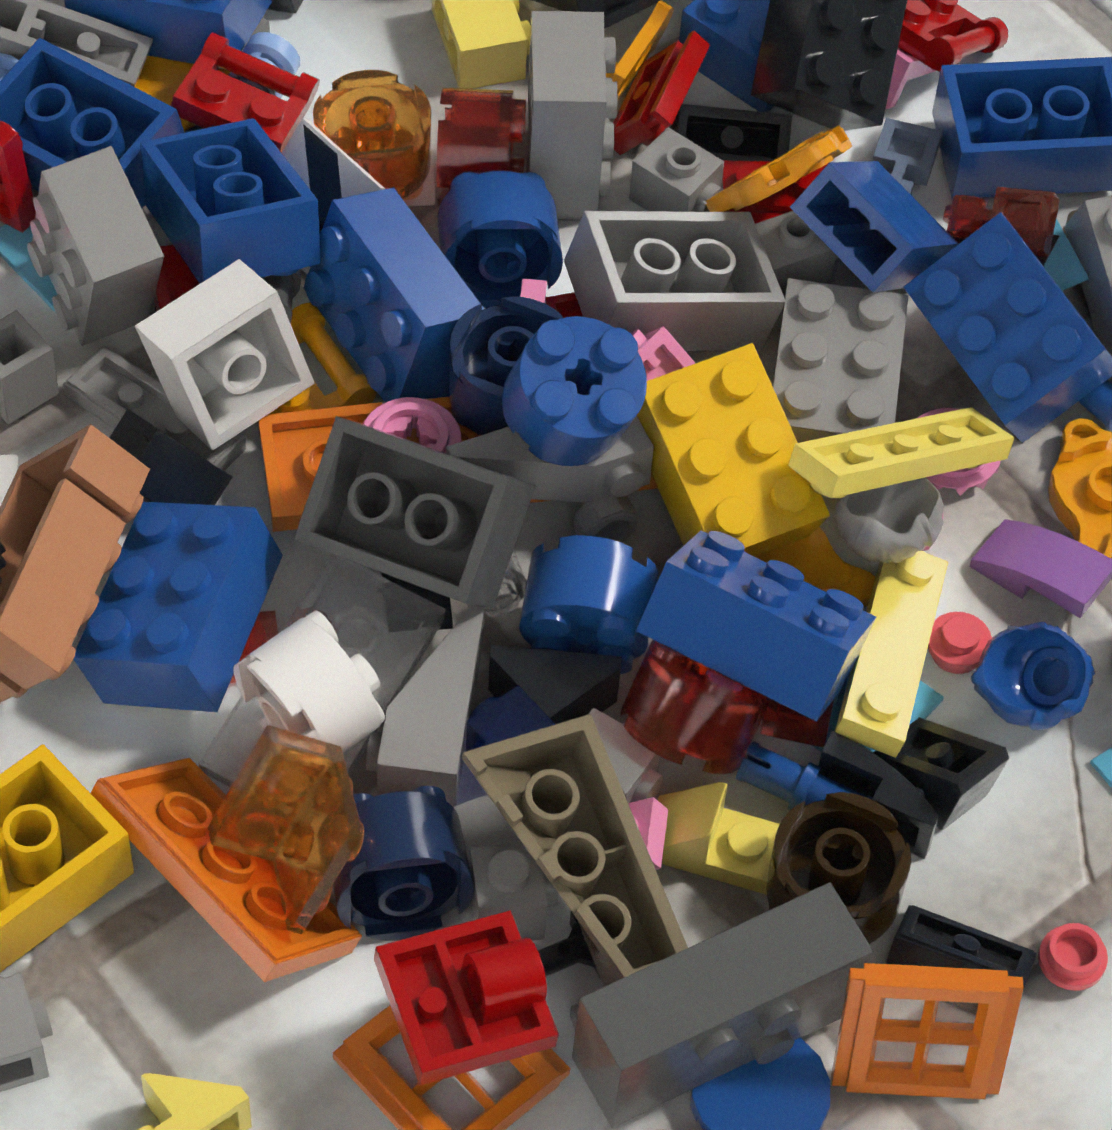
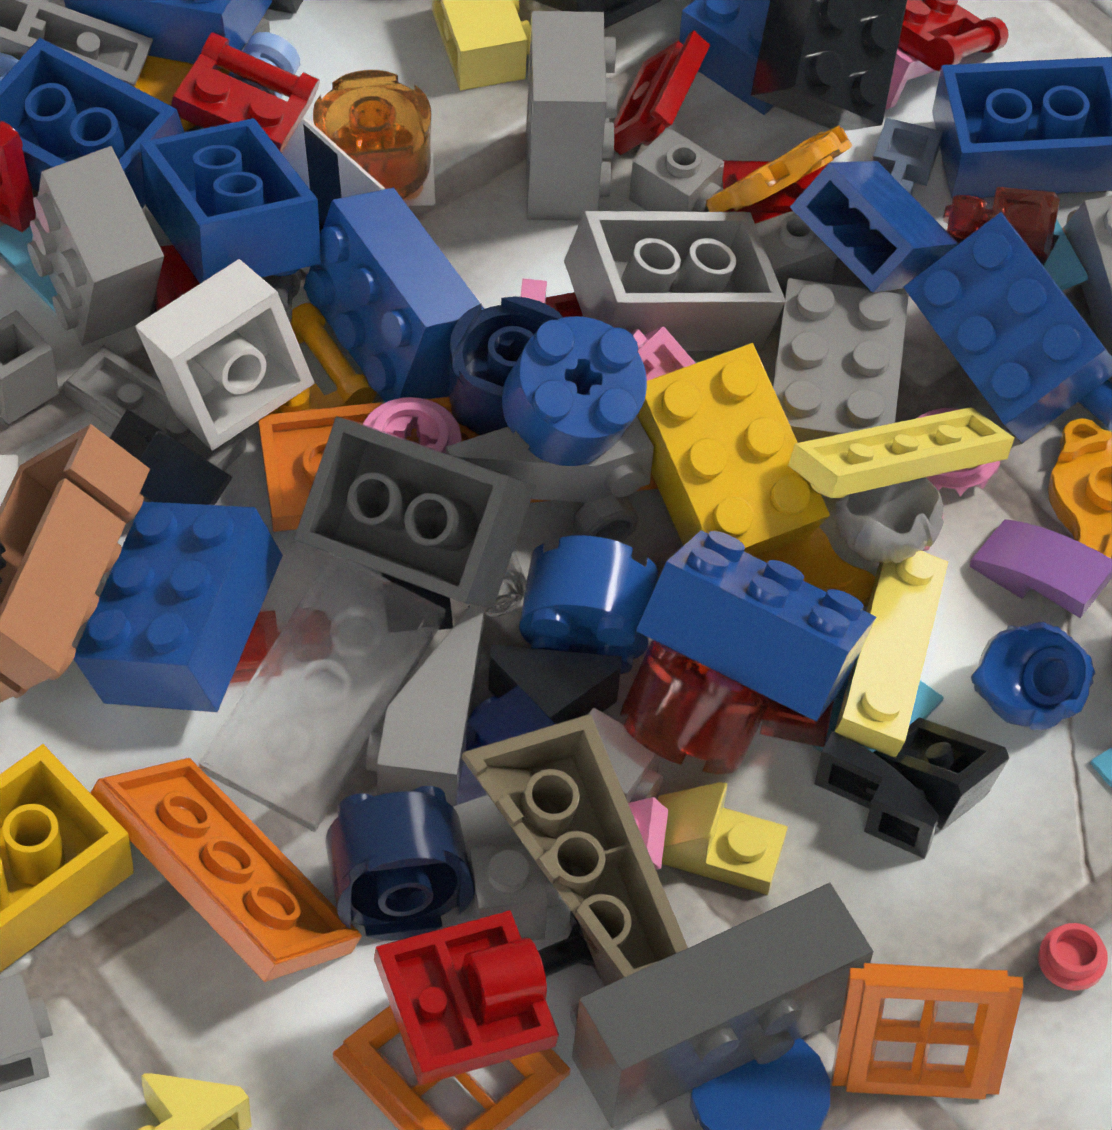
(296, 811): clear orange bracket -> none
(312, 684): white brick -> none
(478, 133): clear red brick -> none
(500, 232): blue brick -> none
(641, 47): light orange piece -> none
(735, 132): black slope -> none
(787, 778): blue pin -> none
(853, 848): dark brown brick -> none
(942, 942): black slope -> none
(958, 641): coral plate -> none

